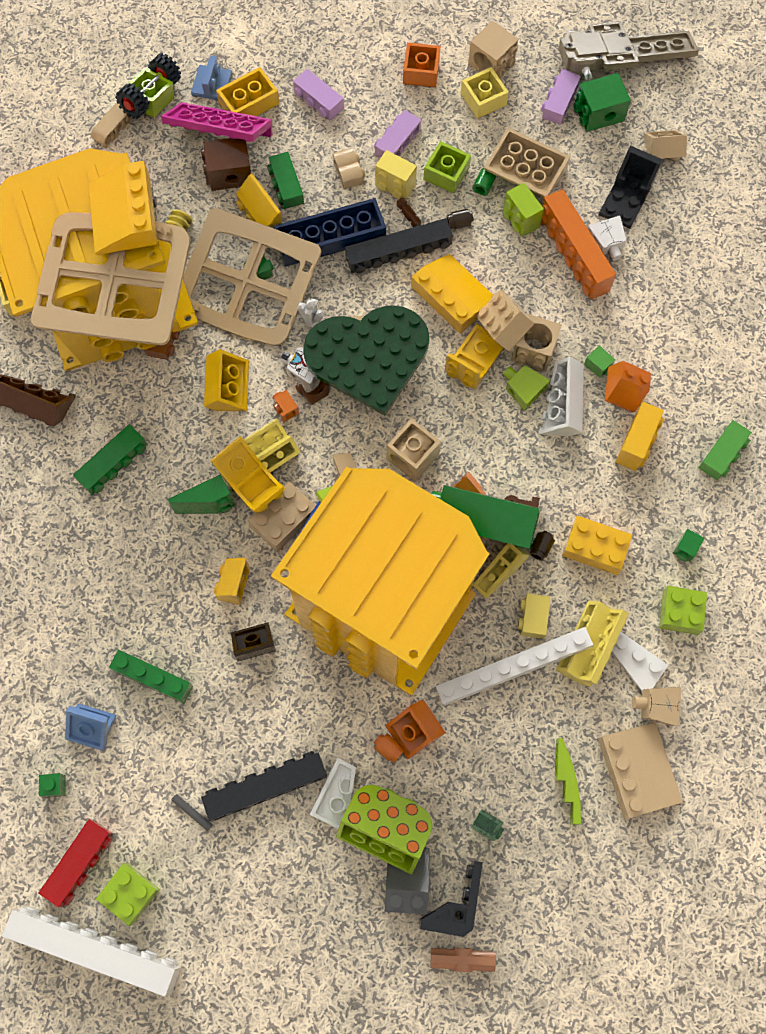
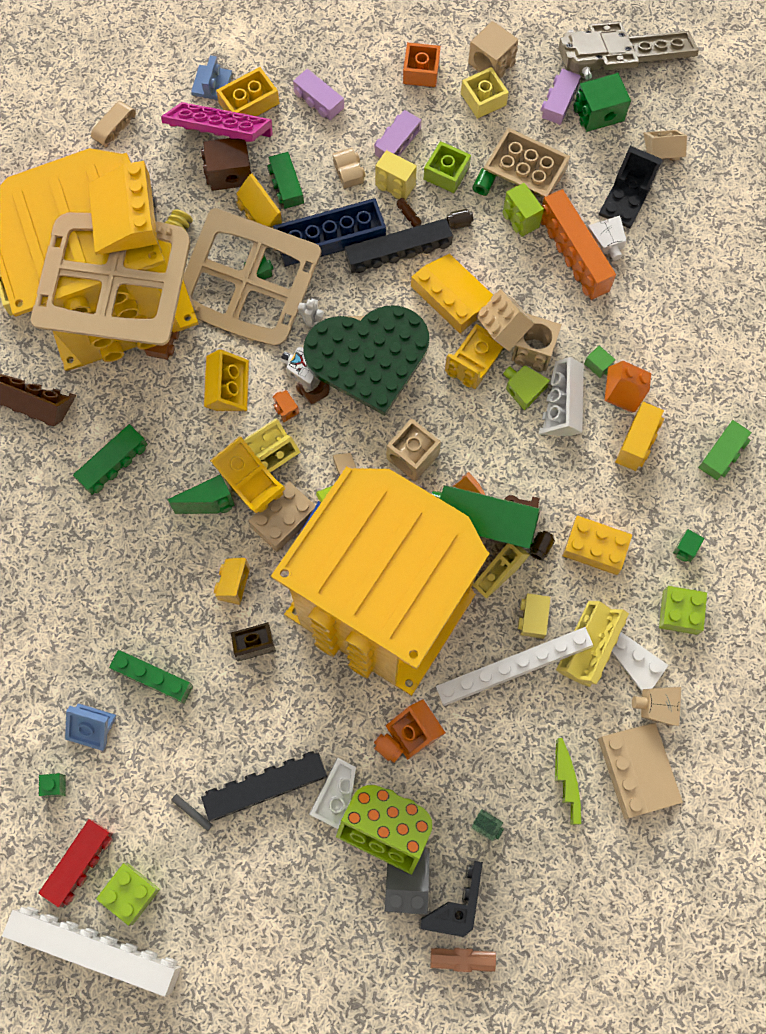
(150, 89): brick -> none

